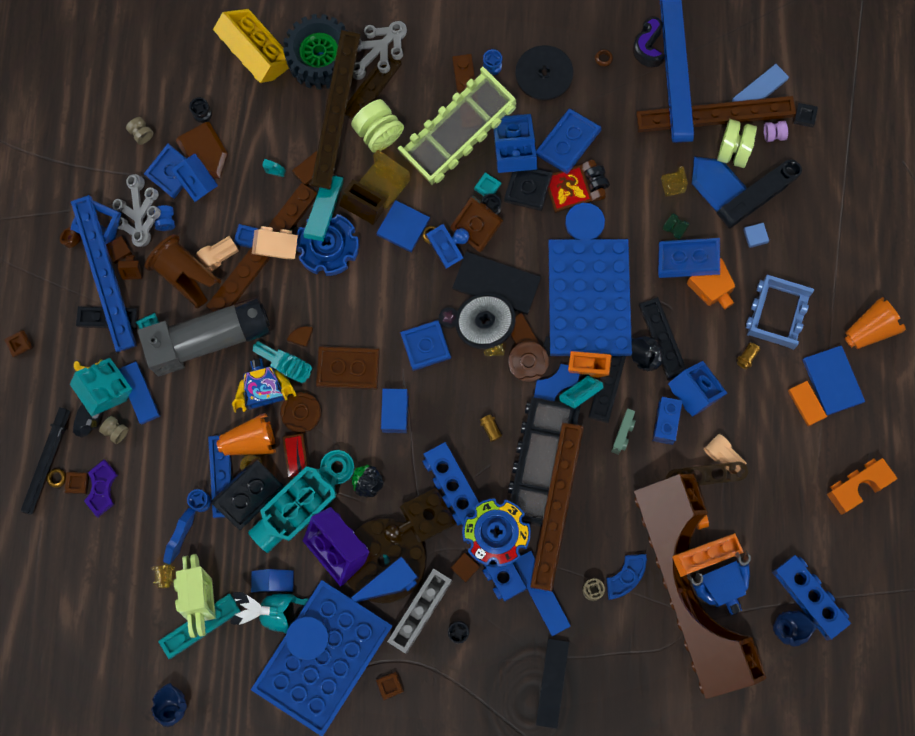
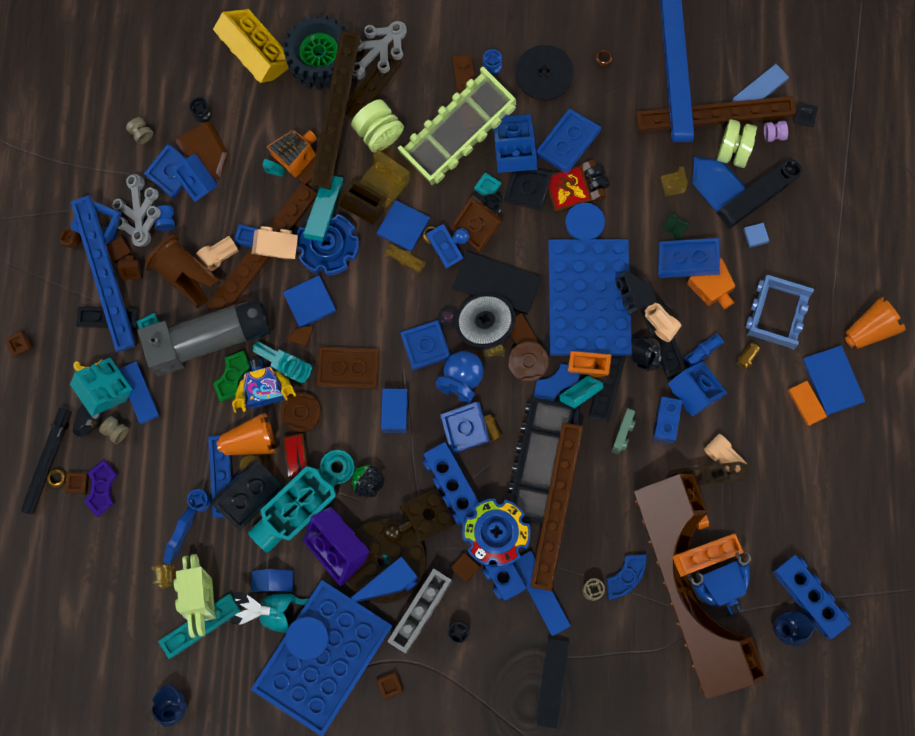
(235, 369): none -> green tile
(293, 151): none -> torso
(309, 301): none -> blue tile
(405, 258): none -> clear yellow pin
(462, 373): none -> blue tile
(465, 427): none -> blue tile
(635, 292): none -> black slope
(643, 42): black animal -> none
(665, 325): none -> light nougat piece
(703, 350): none -> blue pin
(846, 495): orange arch -> none

